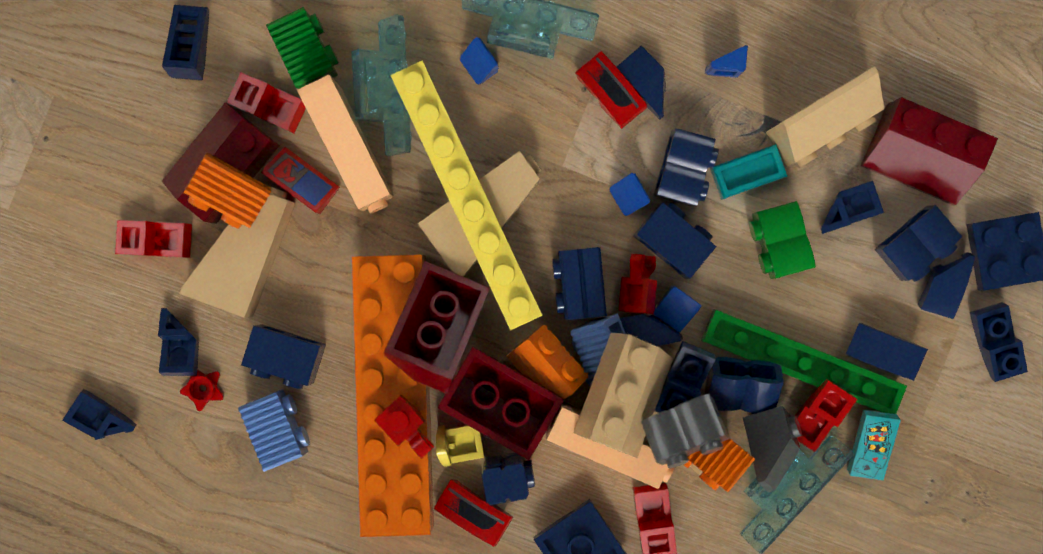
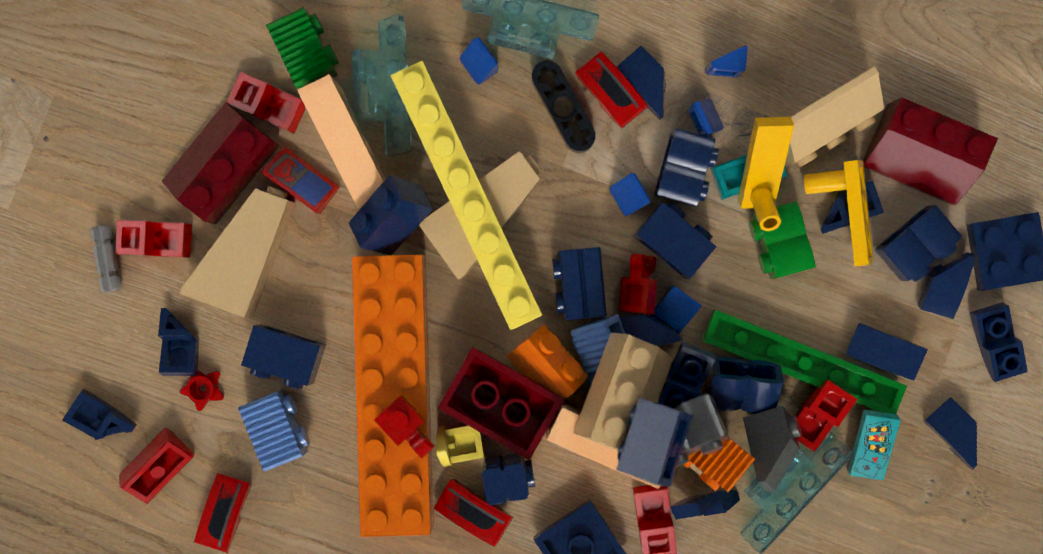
(105, 258): none -> light grey axle
(155, 466): none -> red slope
(183, 63): dark blue slope -> none
(222, 513): none -> red slope
(227, 191): orange brick -> none
(390, 215): none -> dark blue brick
(436, 326): dark red slope -> none
(560, 80): none -> black beam
(653, 442): none -> dark blue brick
(705, 117): none -> blue slope
(705, 504): none -> dark blue slope
(765, 168): none -> yellow piece
(853, 181): none -> yellow piece
(957, 430): none -> dark blue slope

